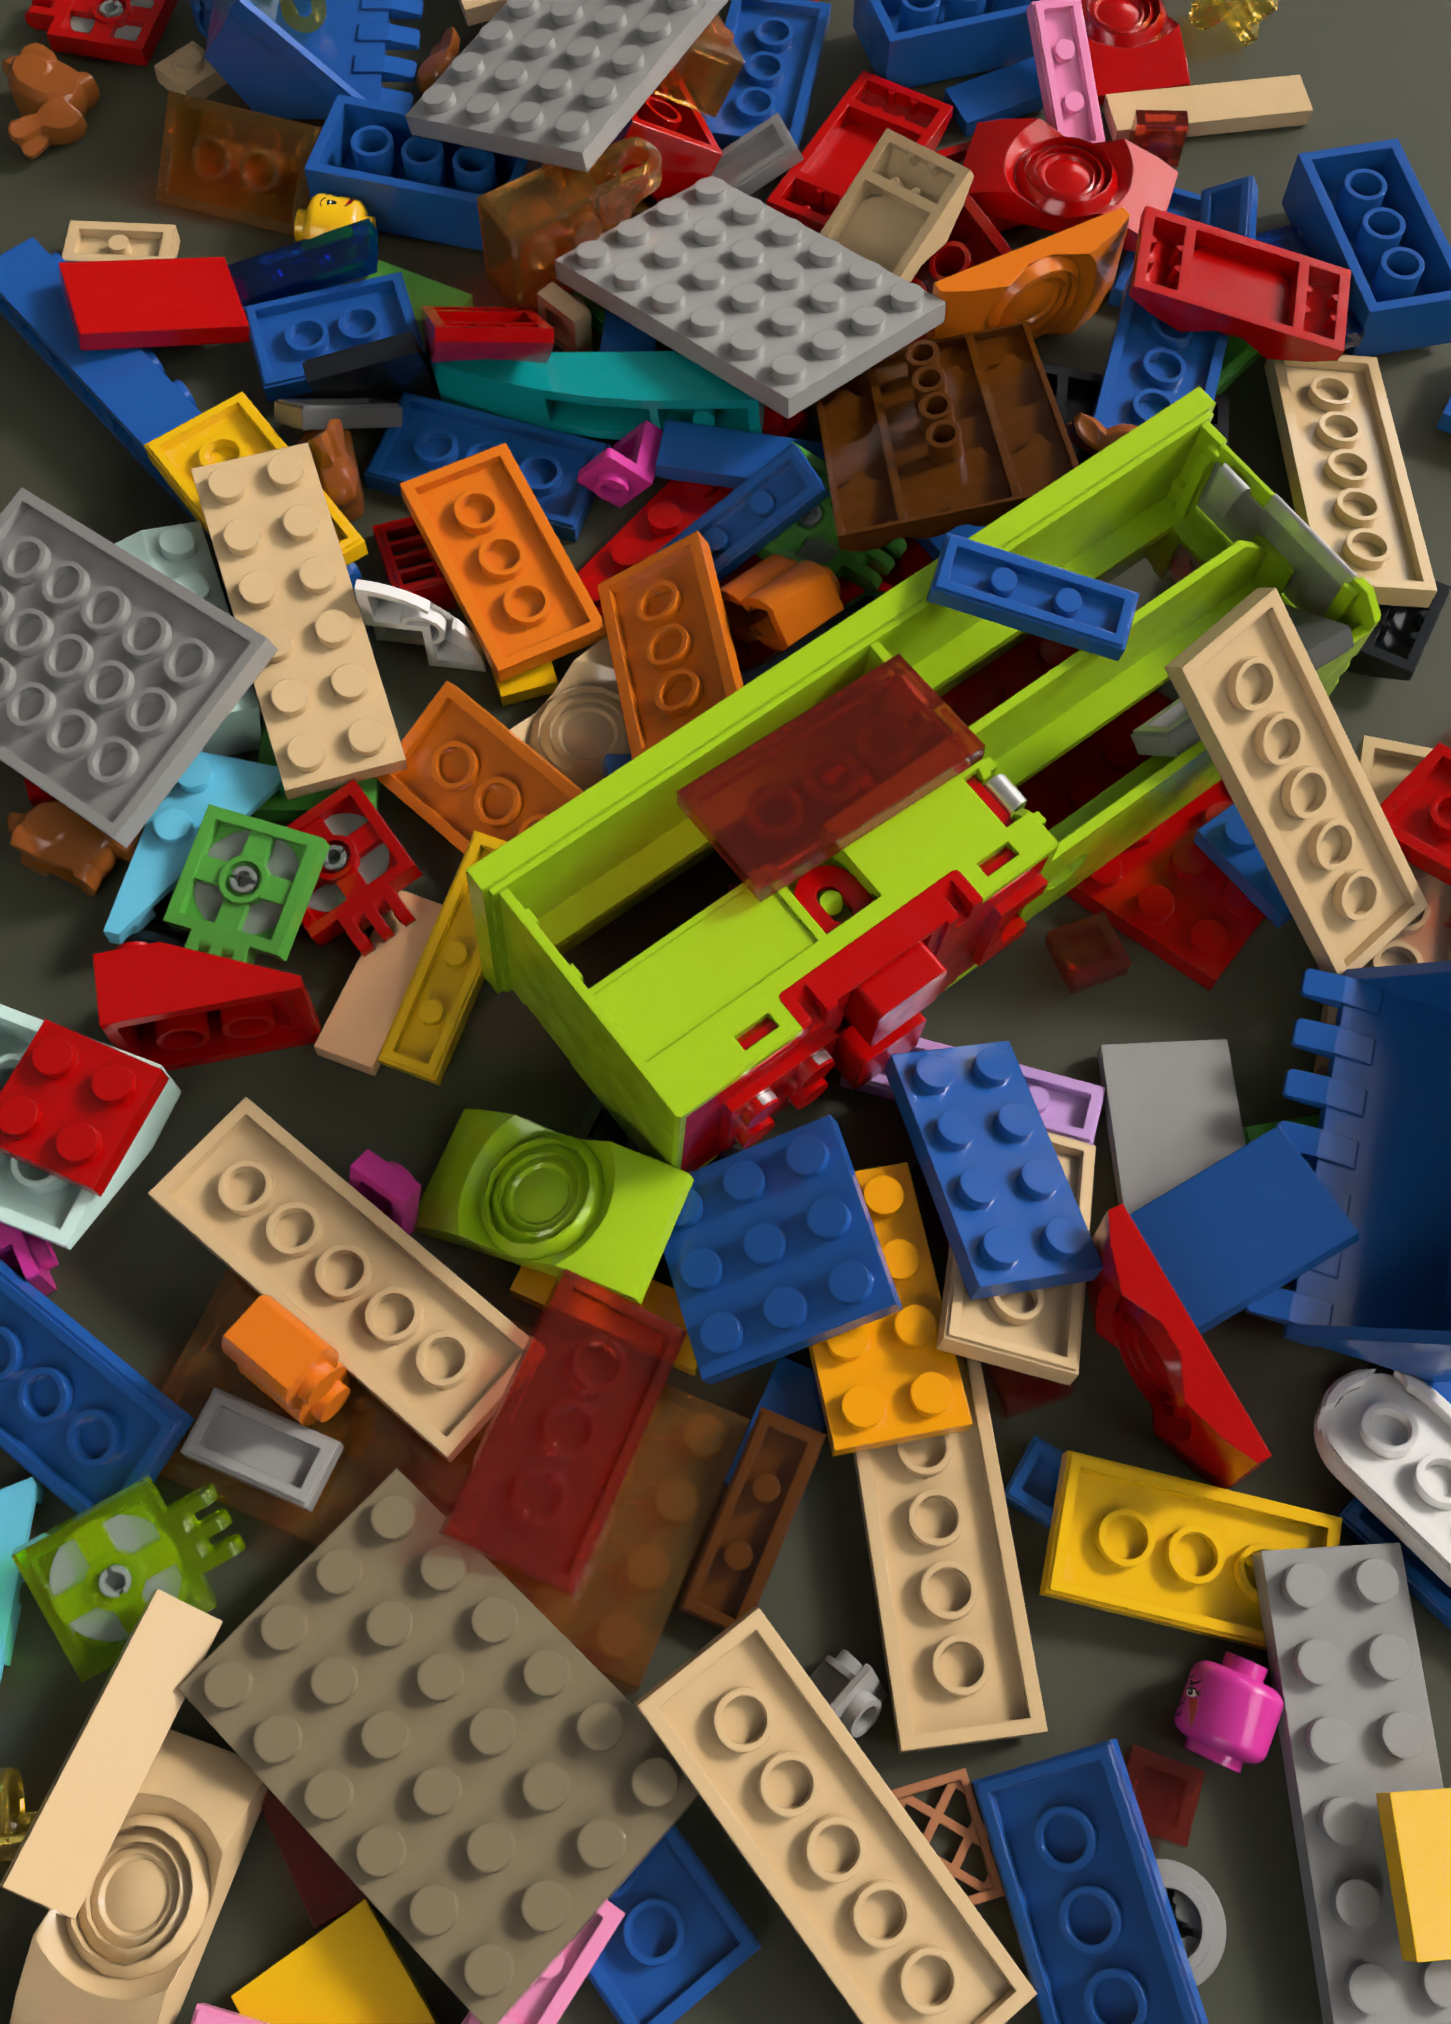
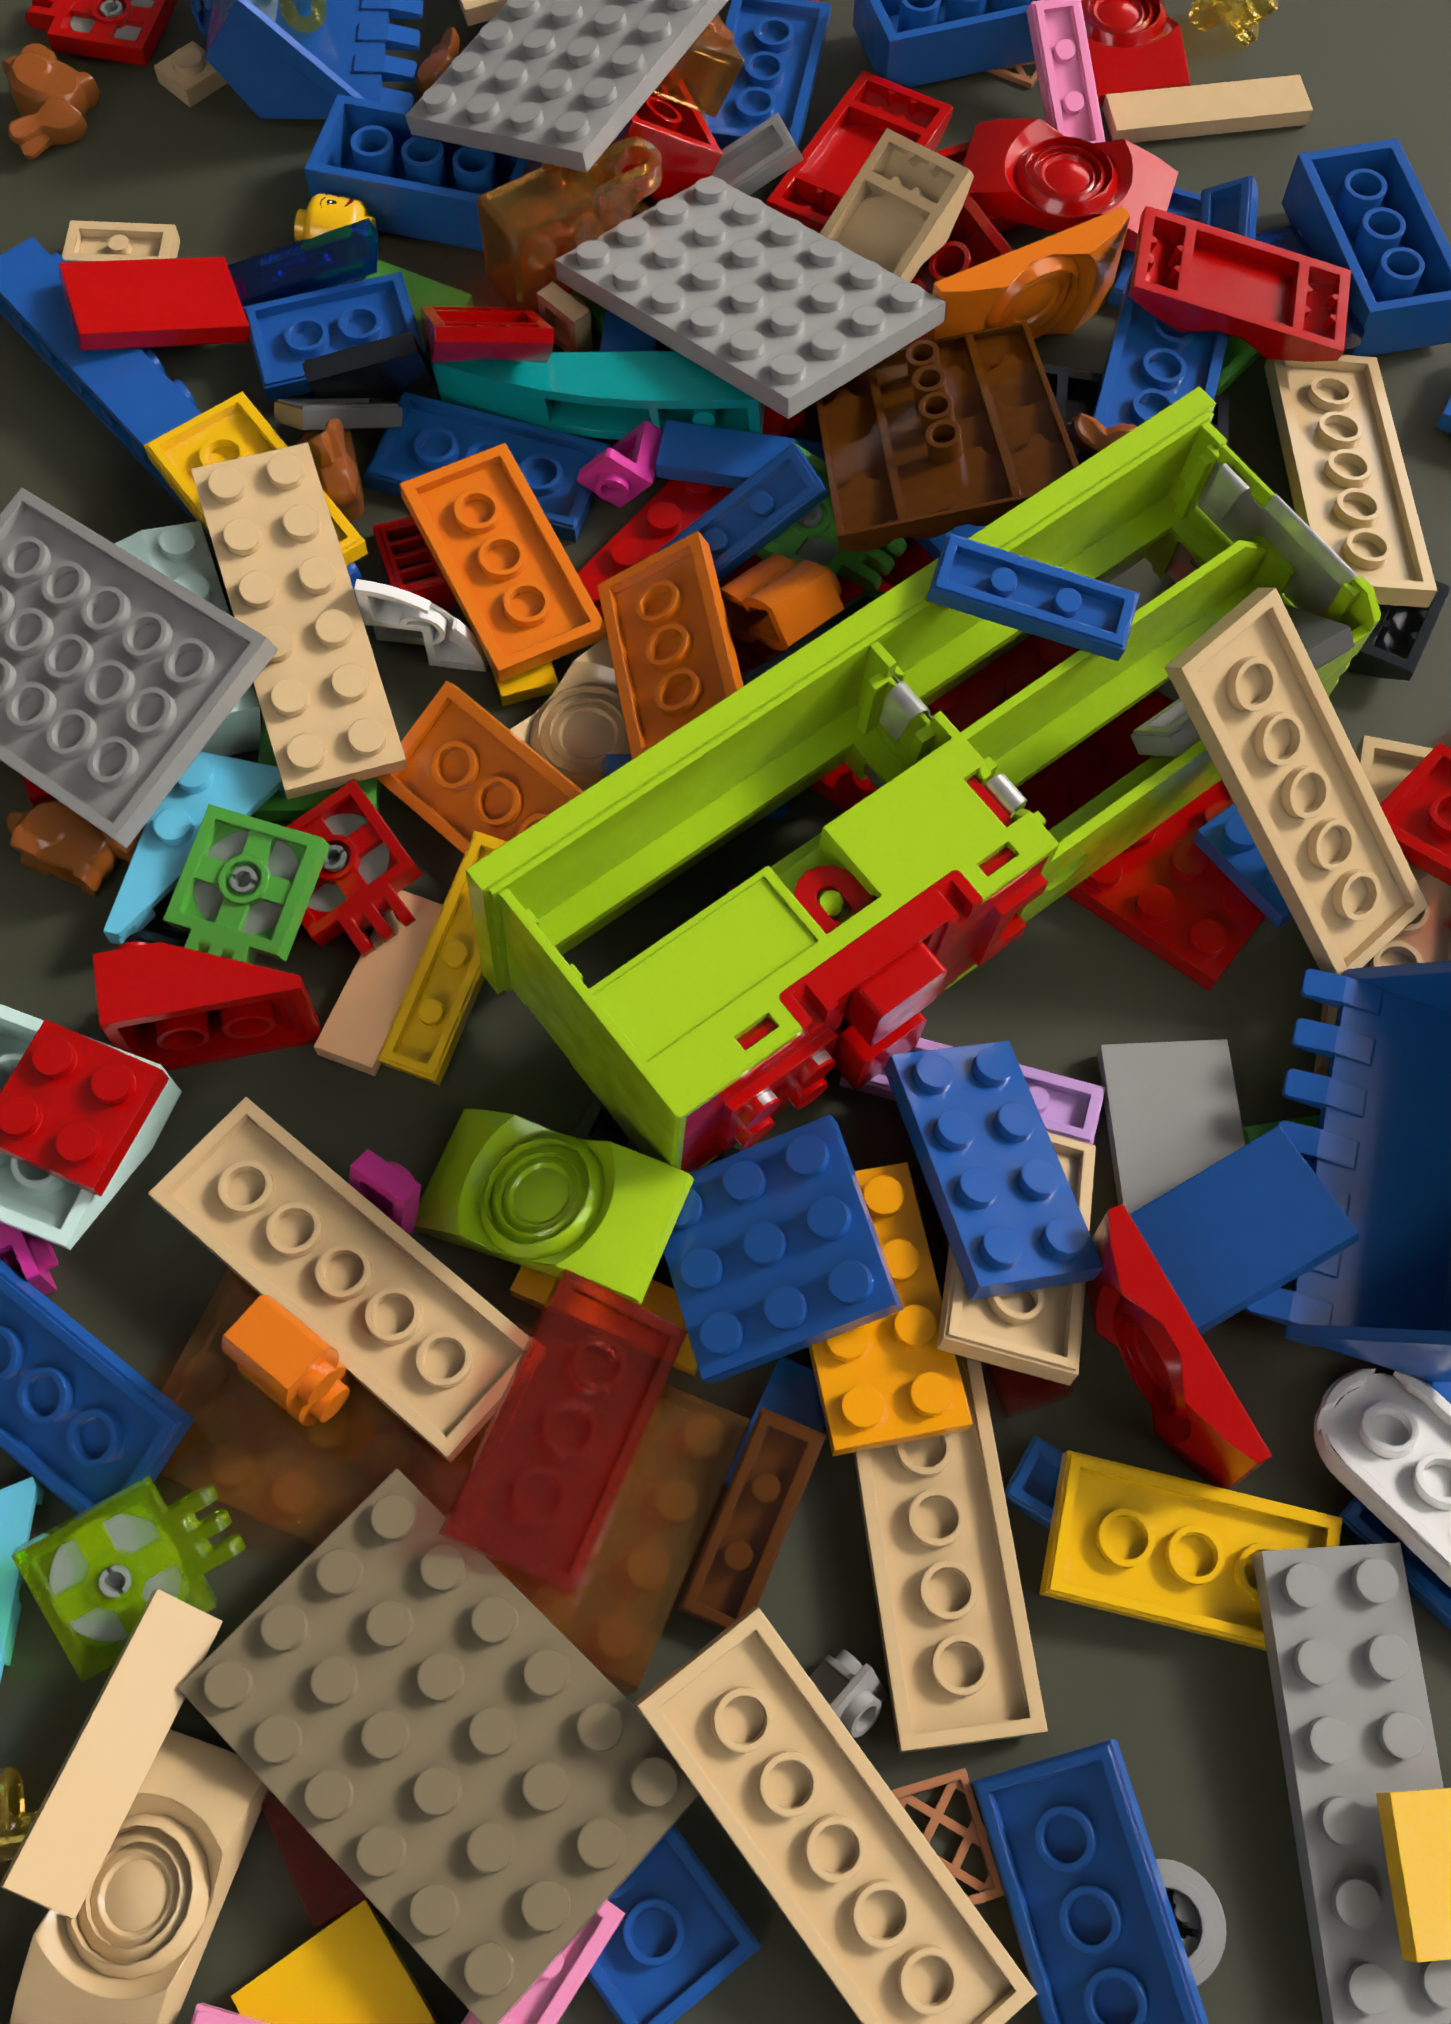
(234, 162): clear orange slope -> none
(262, 1449): light grey tile -> none
(829, 776): clear red tile -> none
(996, 95): blue tile -> none
(1087, 952): clear red plate -> none
(1160, 133): clear red plate -> none
(1165, 1794): clear red plate -> none
(1229, 1711): dark pink head -> none

